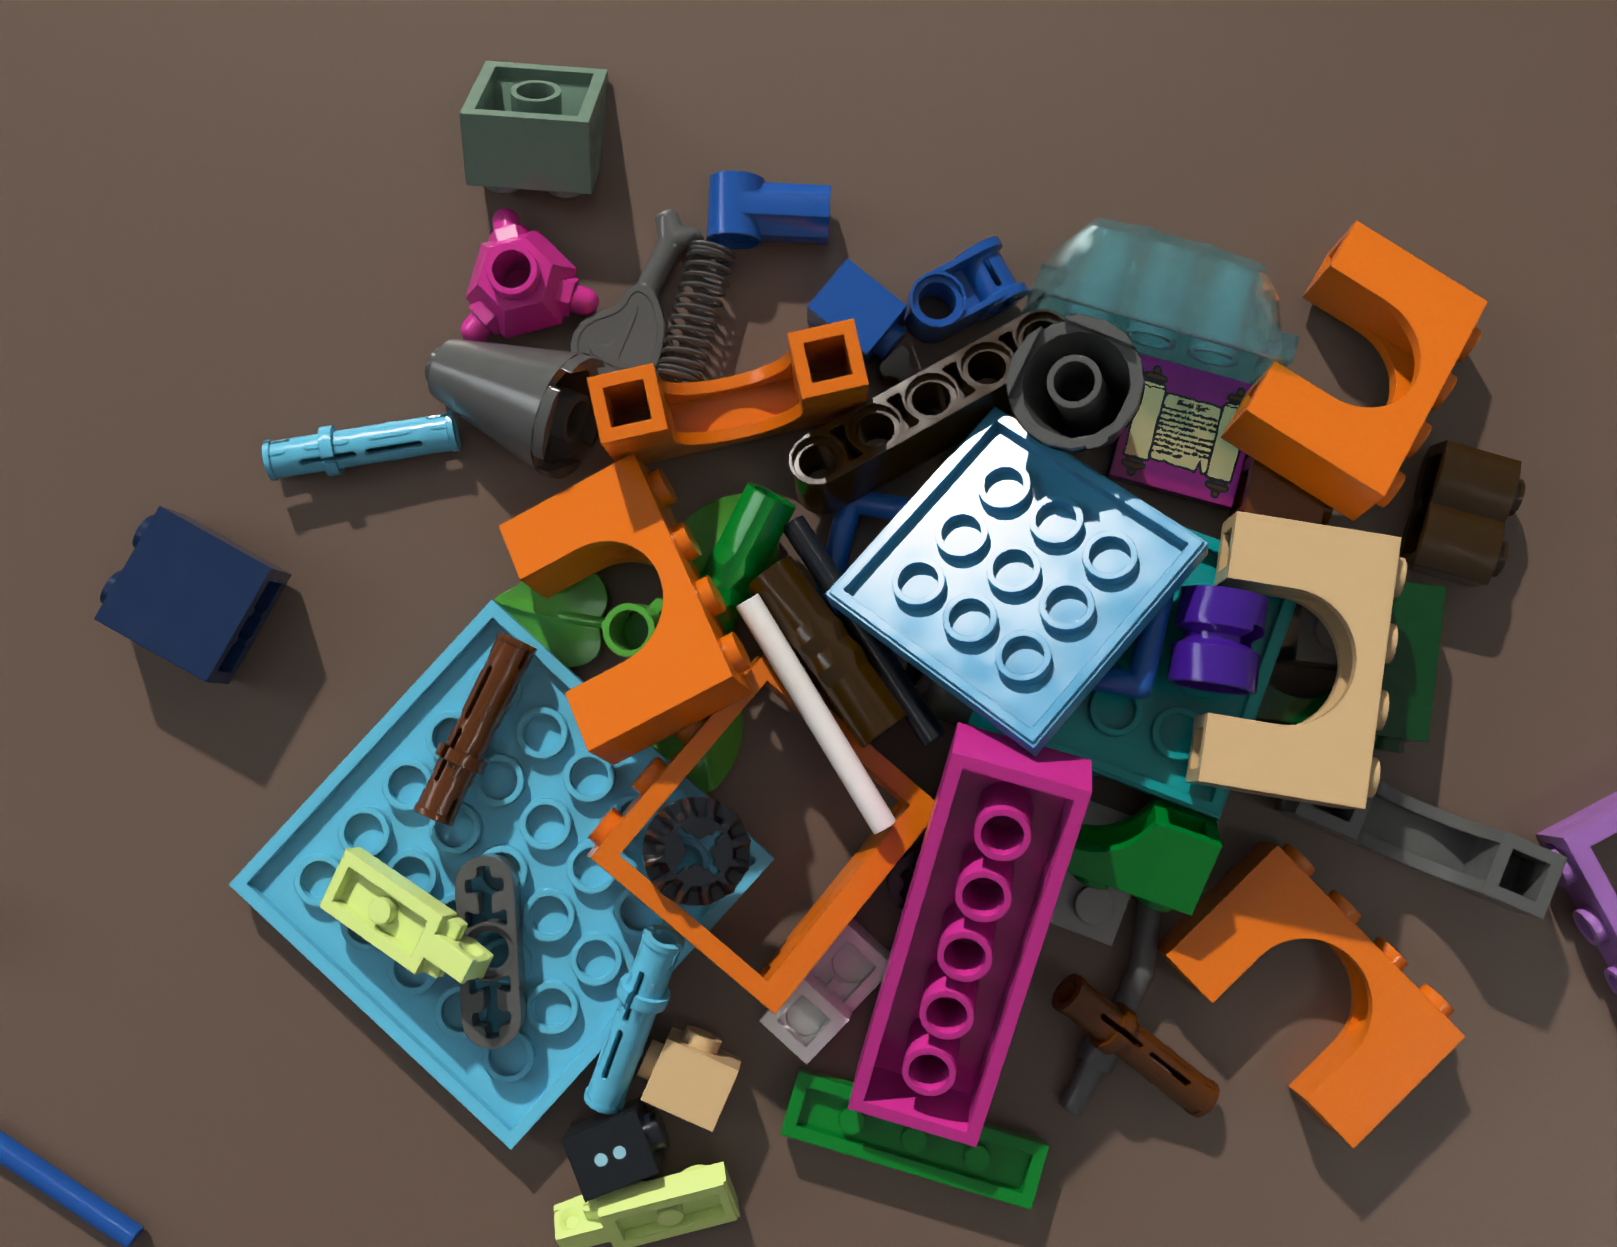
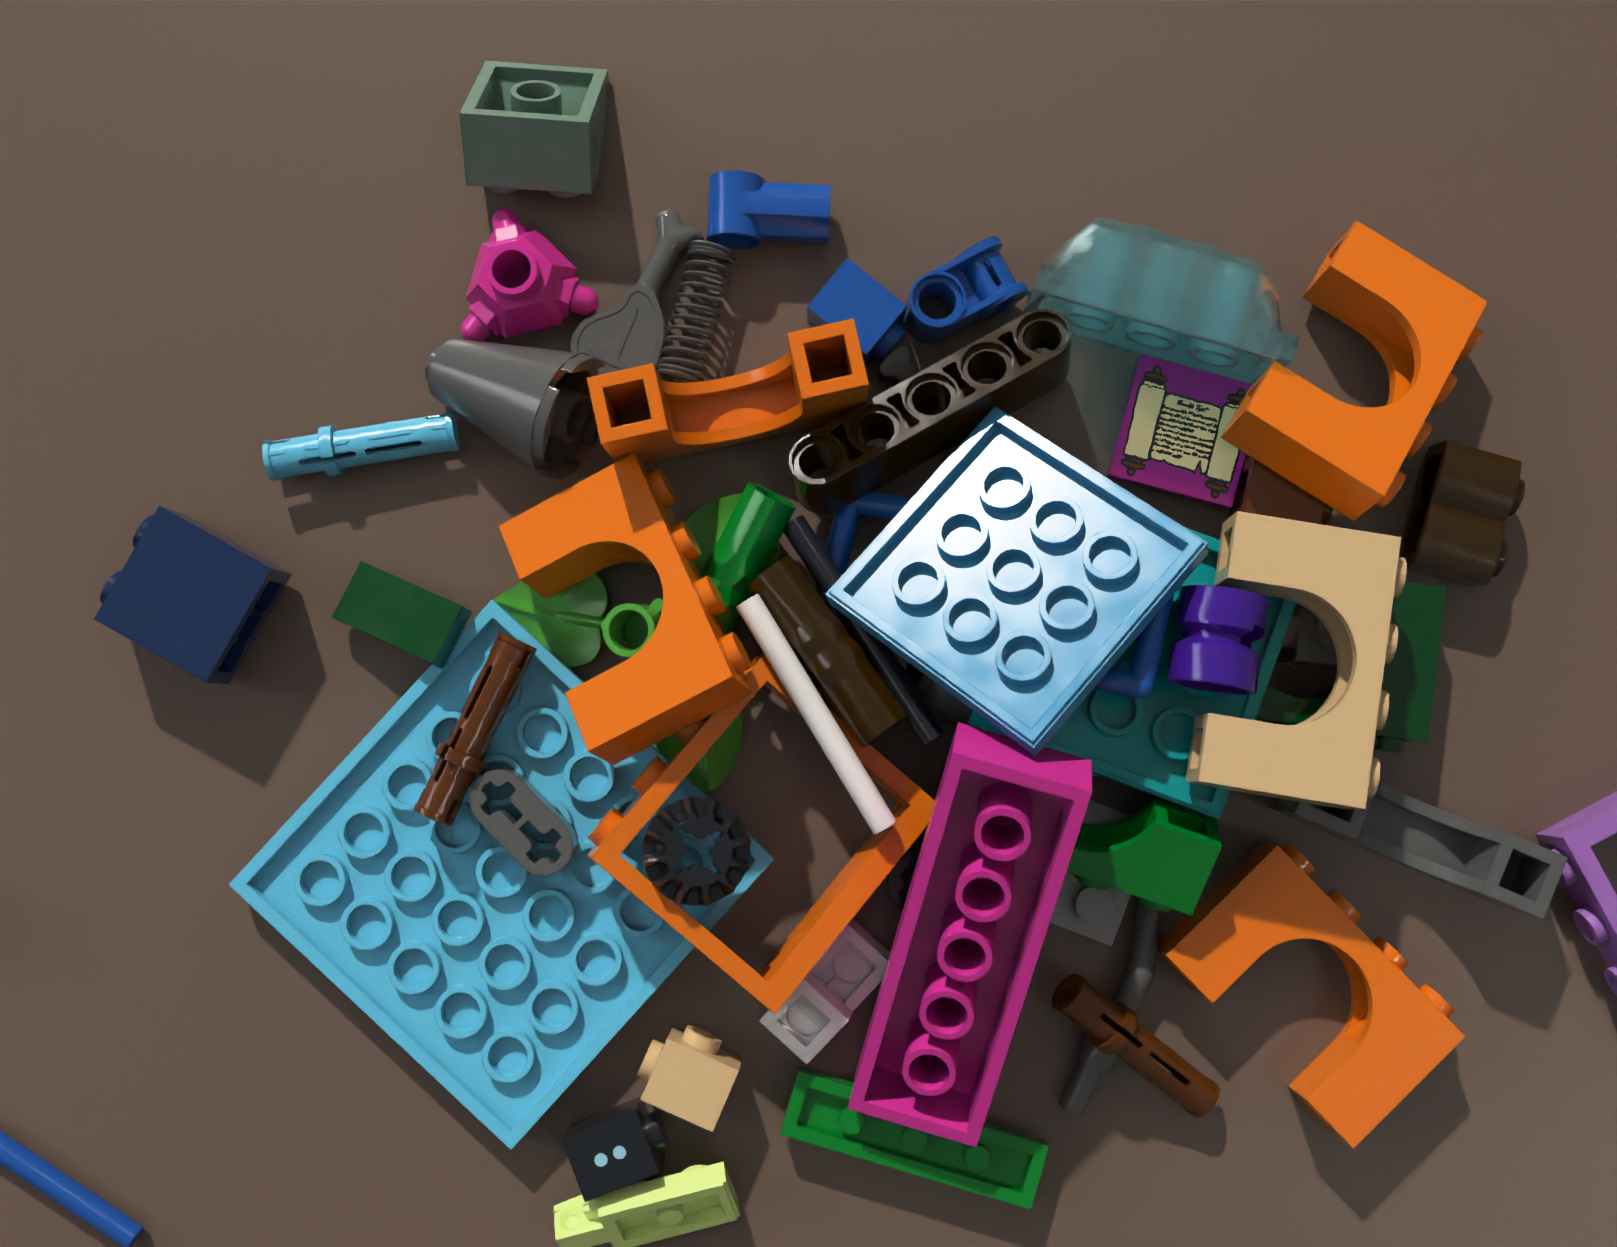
(402, 614): none -> dark green tile
(402, 919): yellowish green hinge -> none
(511, 832): none -> dark grey beam
(511, 997): dark grey beam -> none
(641, 997): medium azure pin -> none
(1076, 384): dark grey cone -> none

